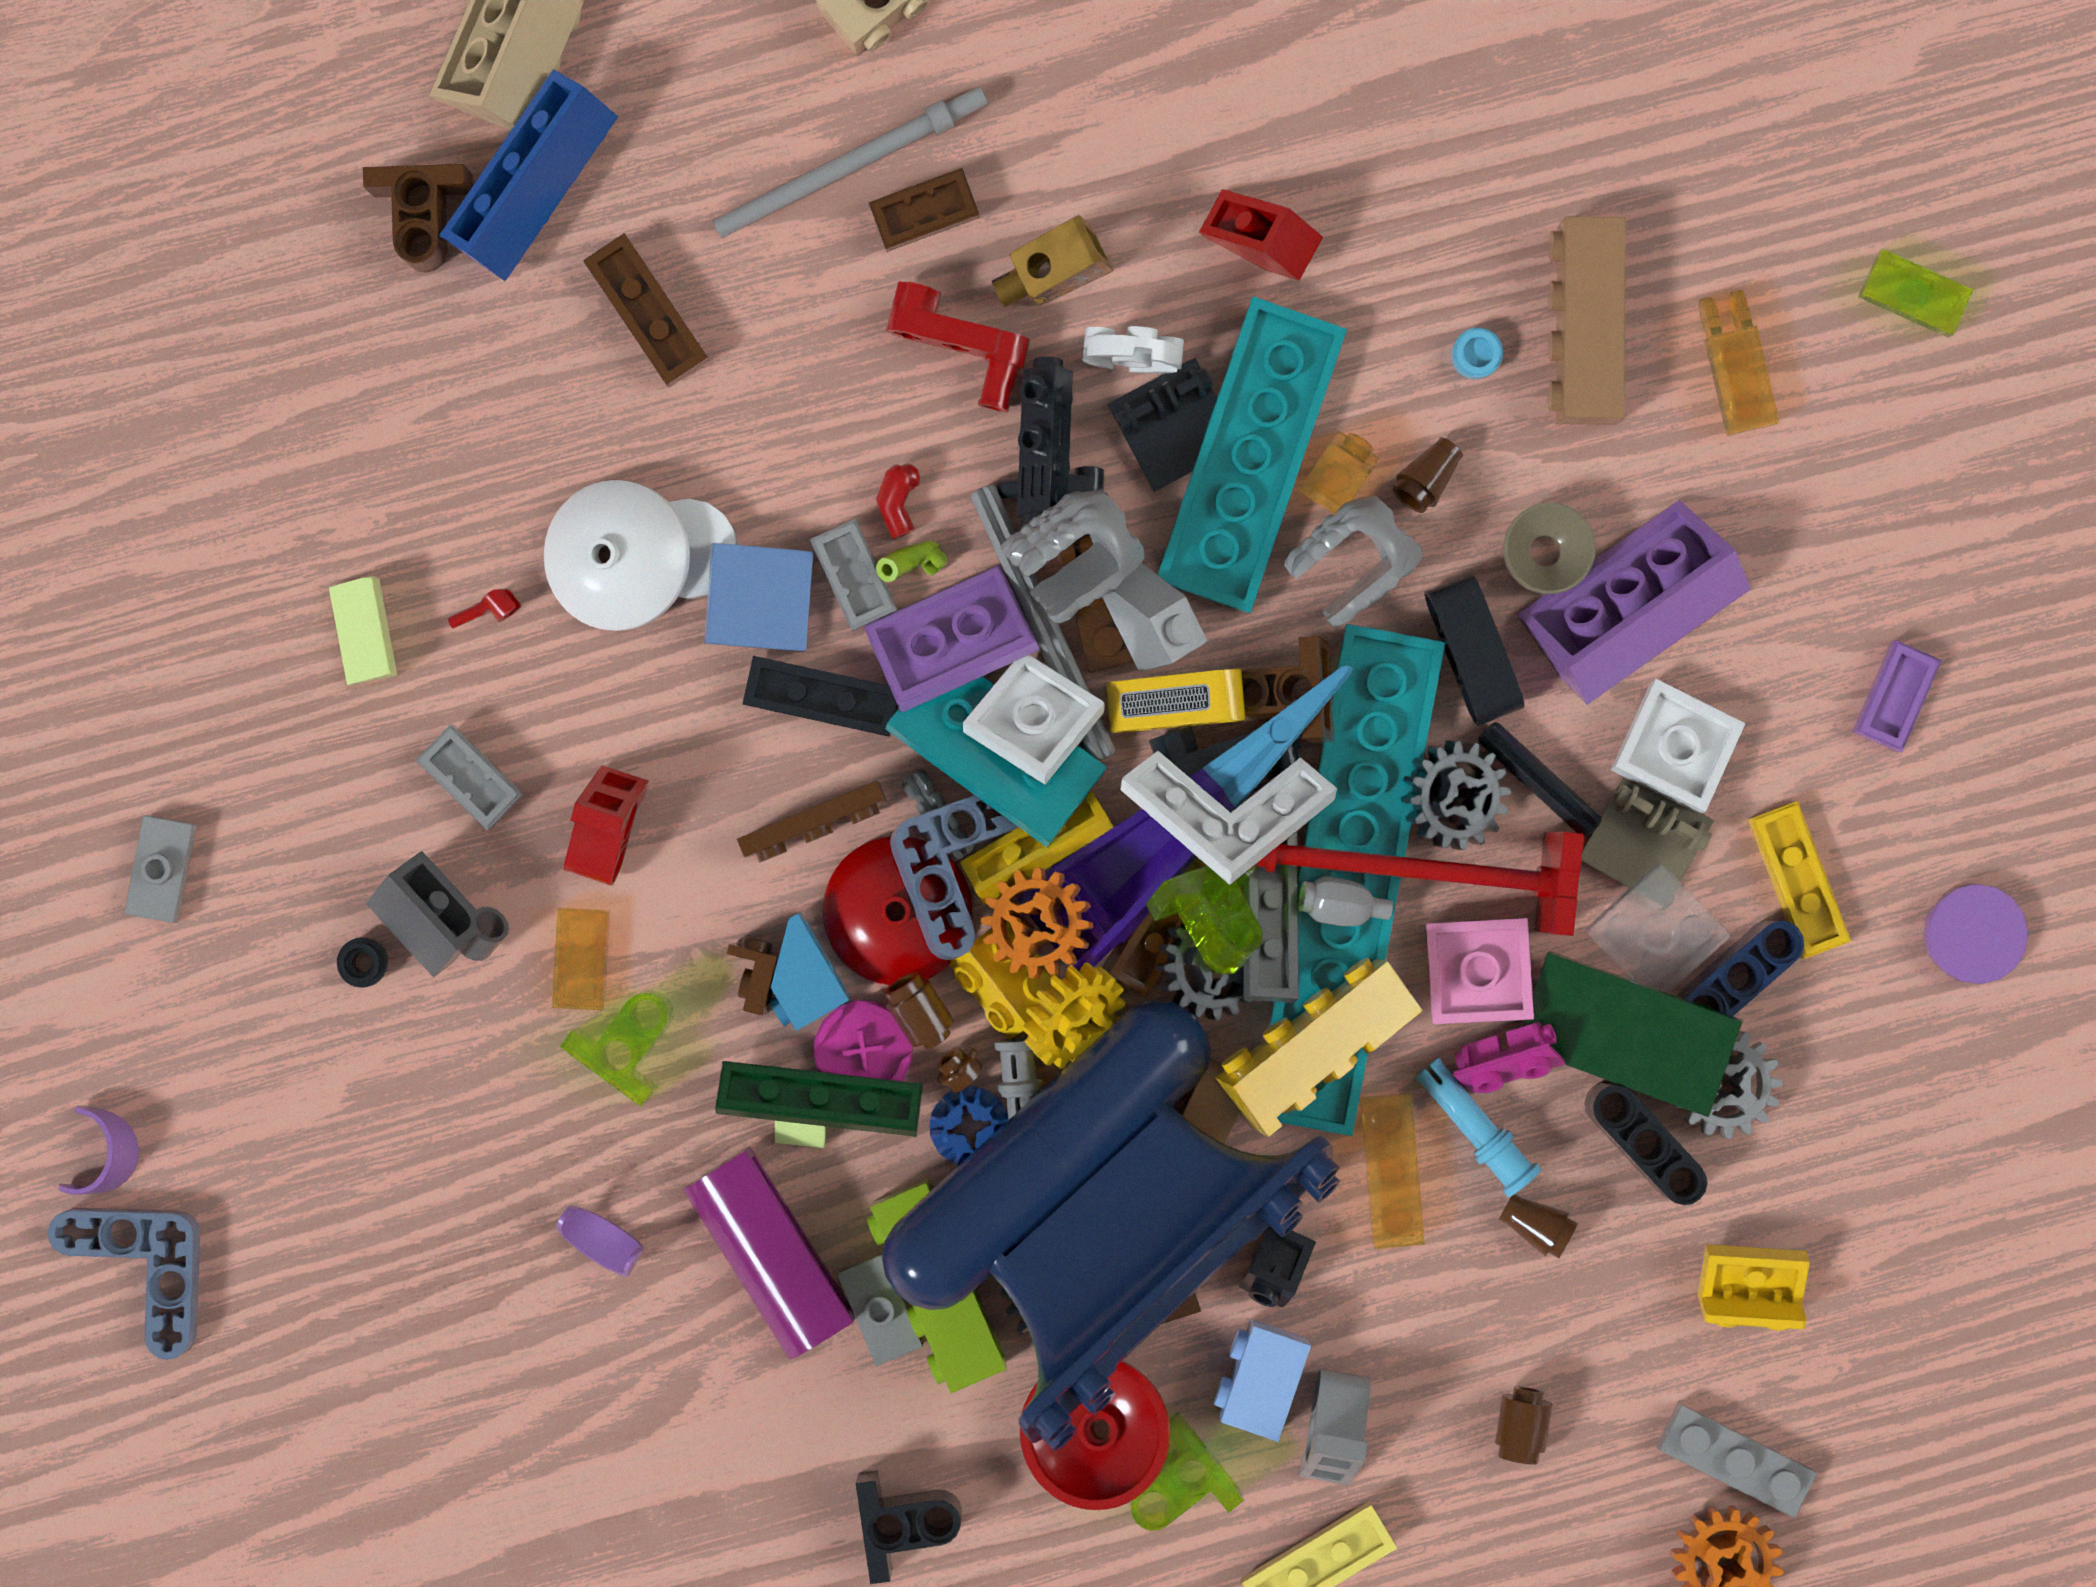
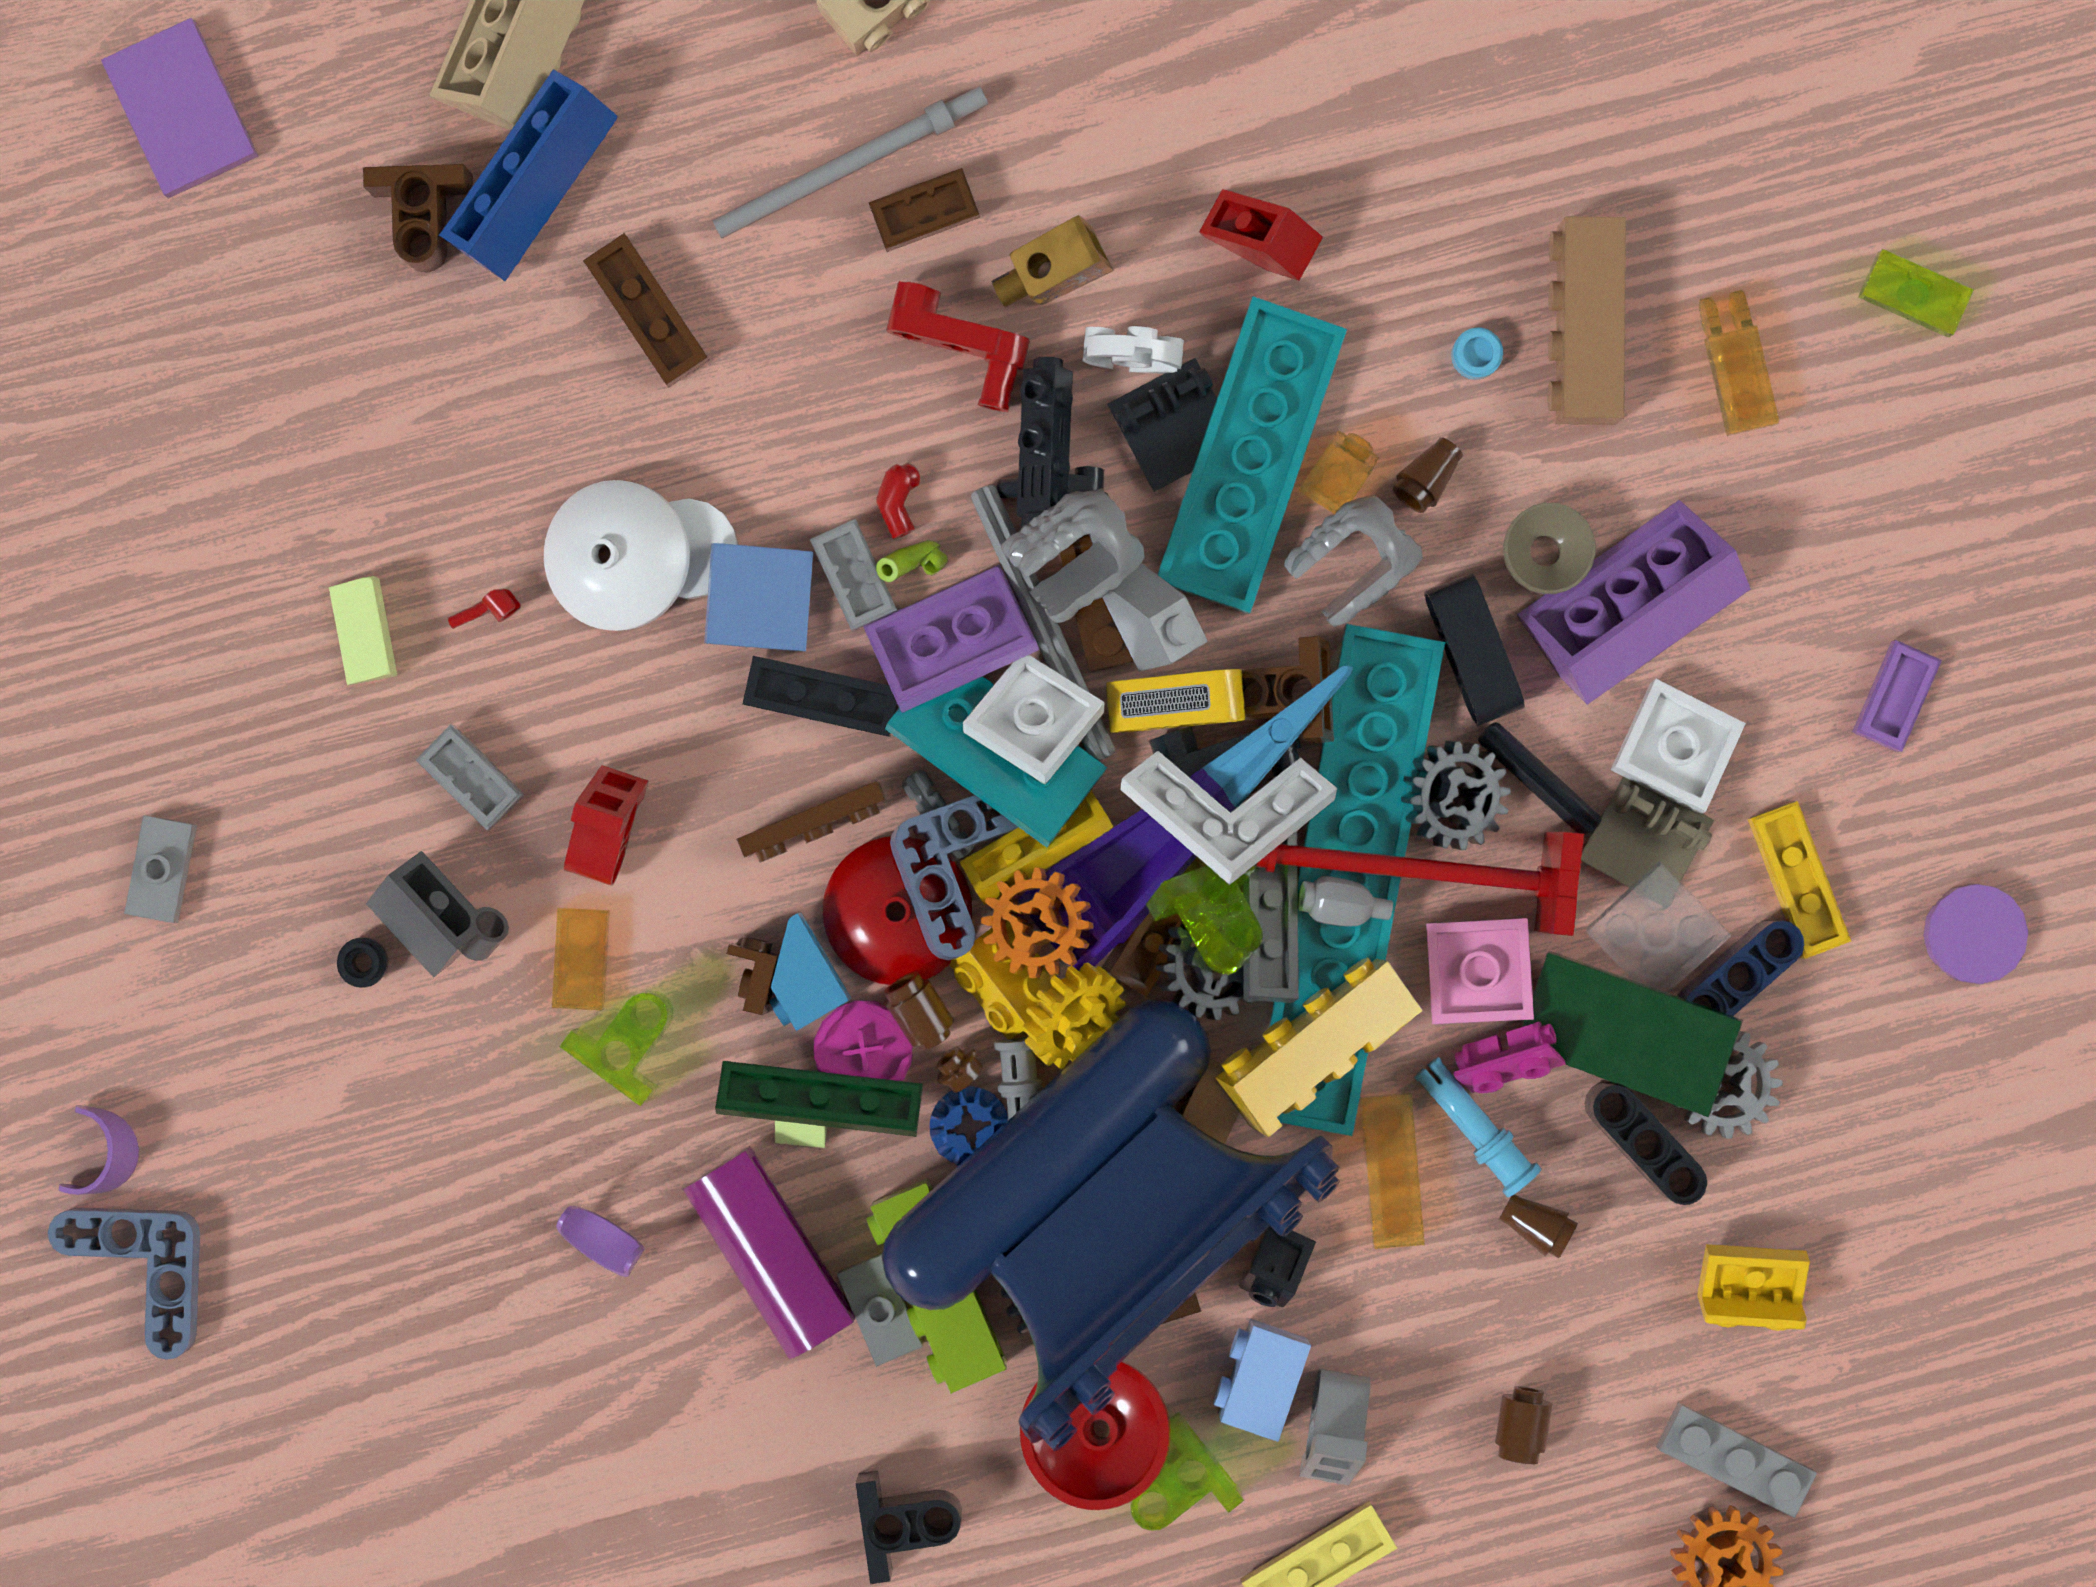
(179, 108): none -> medium lavender tile

